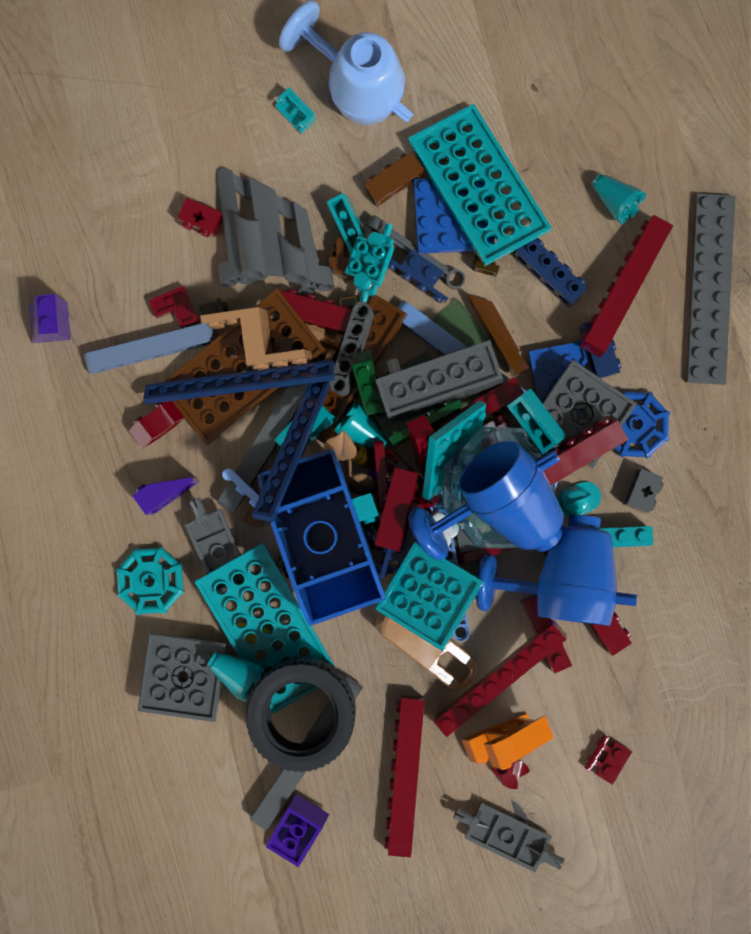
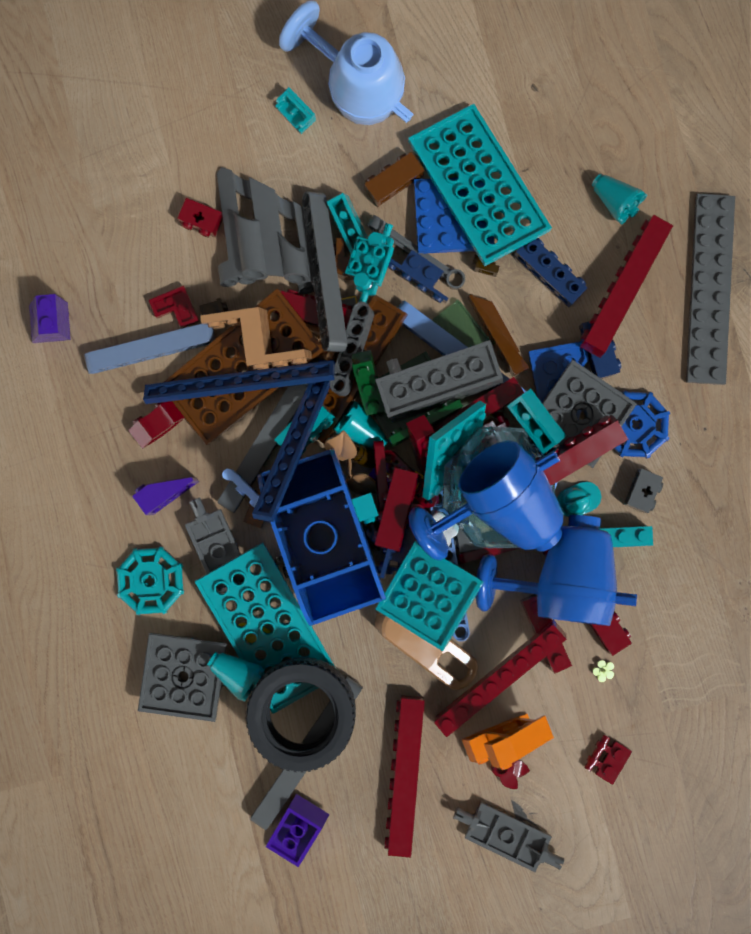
(324, 272): none -> dark grey beam
(603, 671): none -> yellowish green plant

